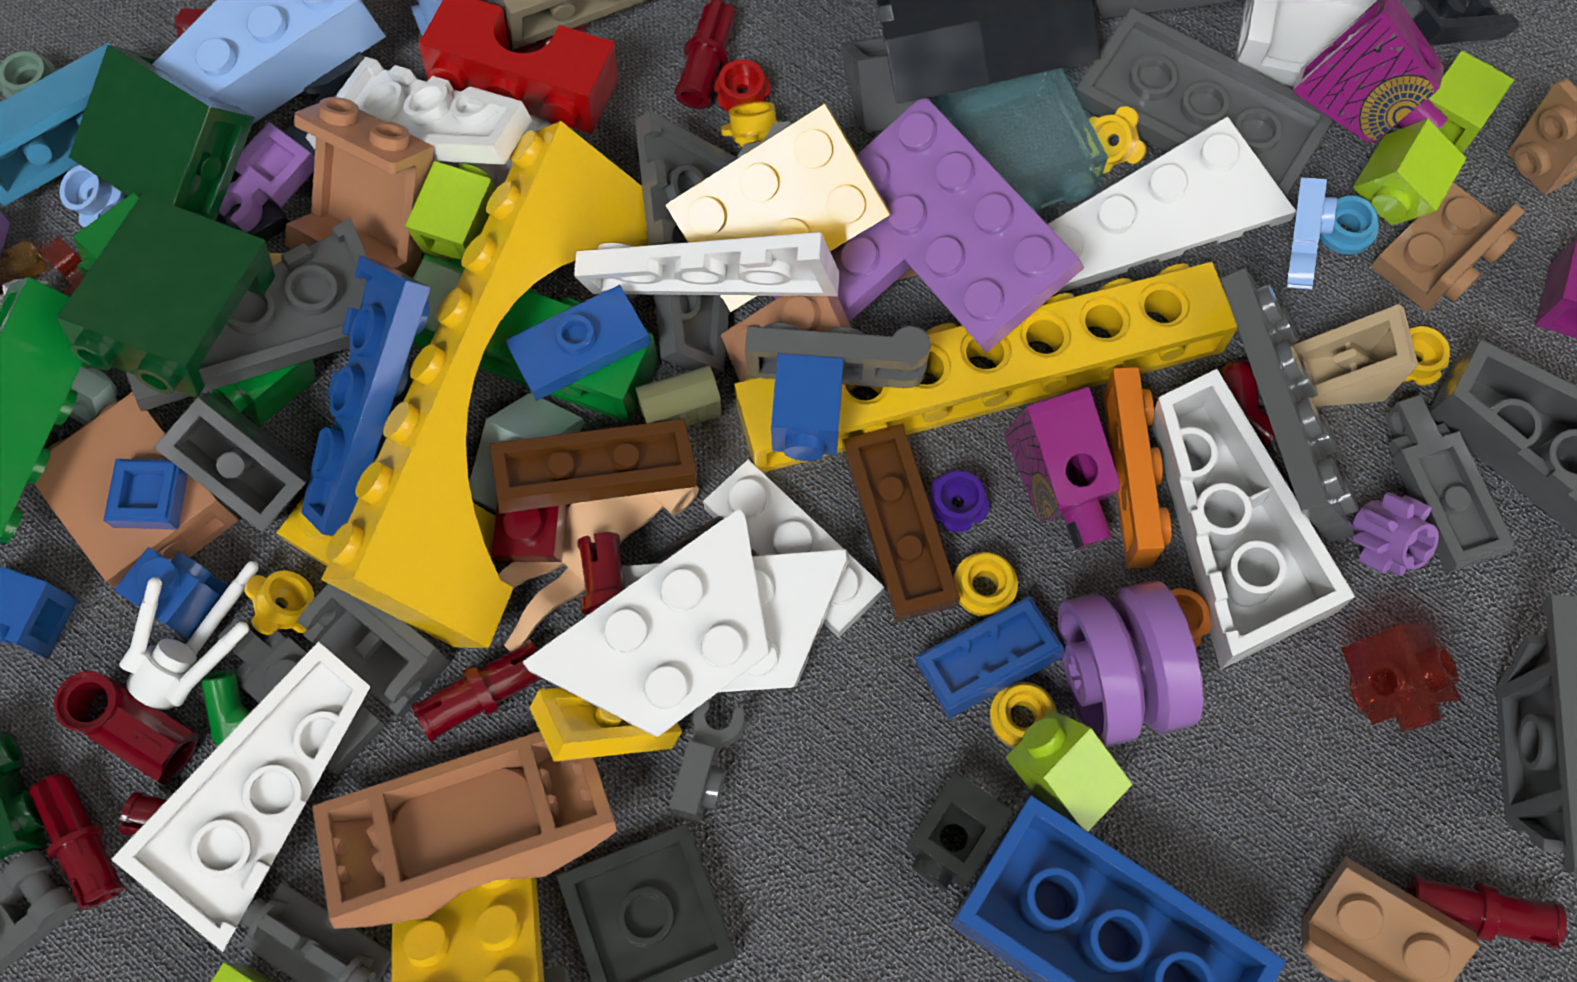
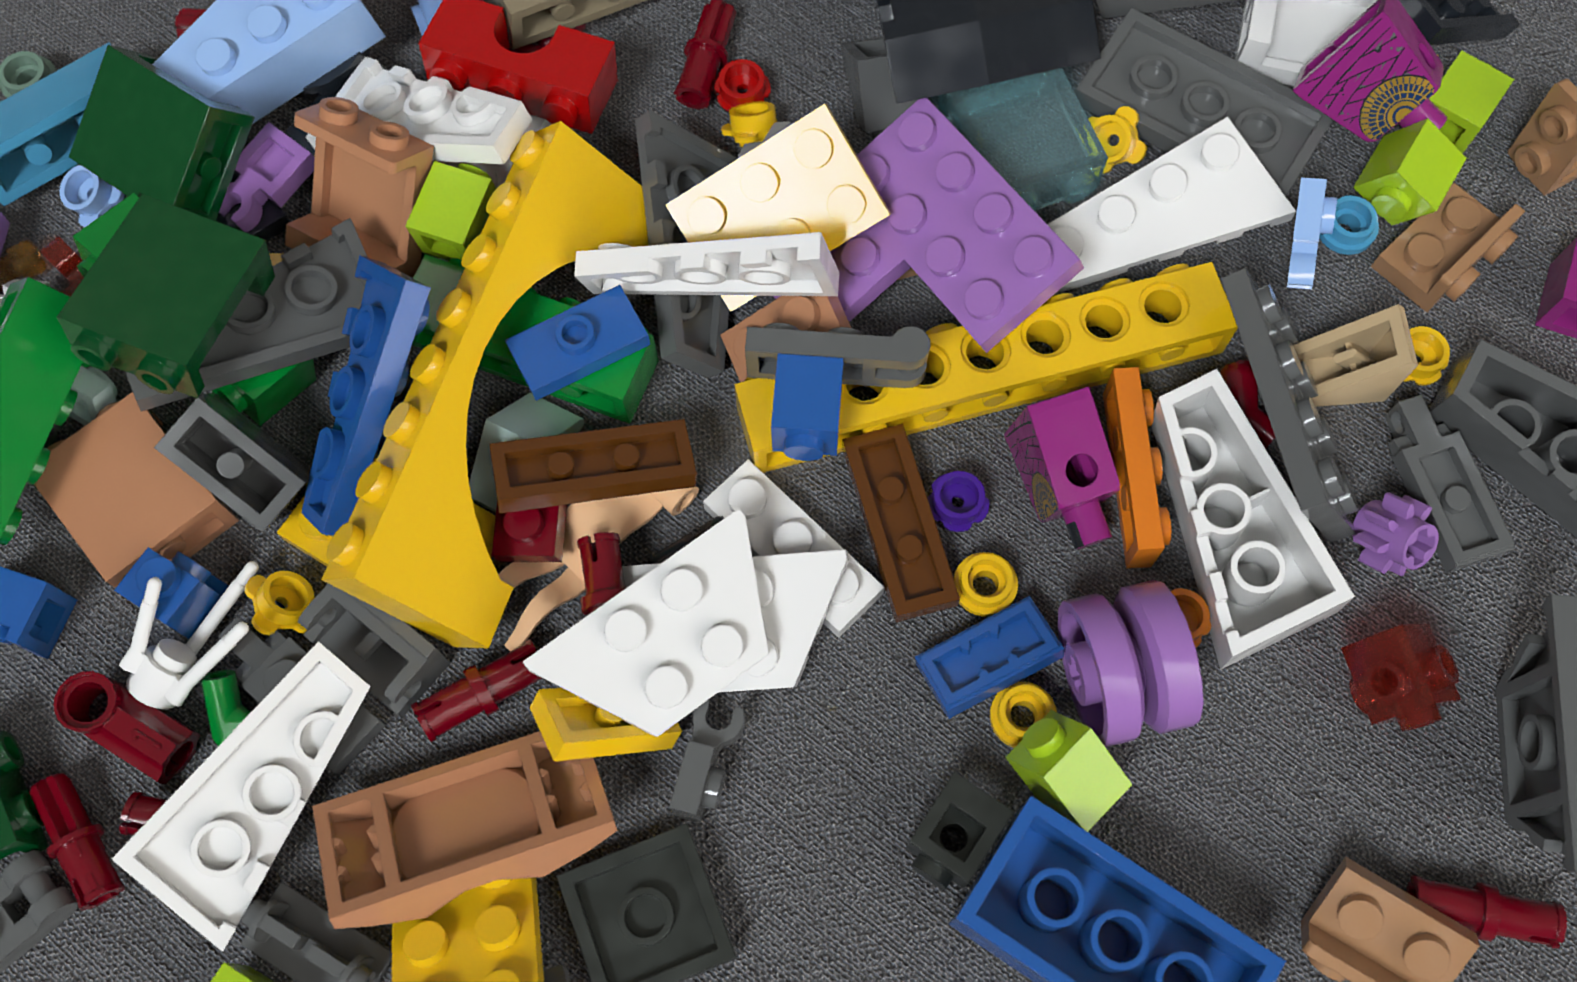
(145, 494): blue tile -> none
(682, 396): olive piece -> none

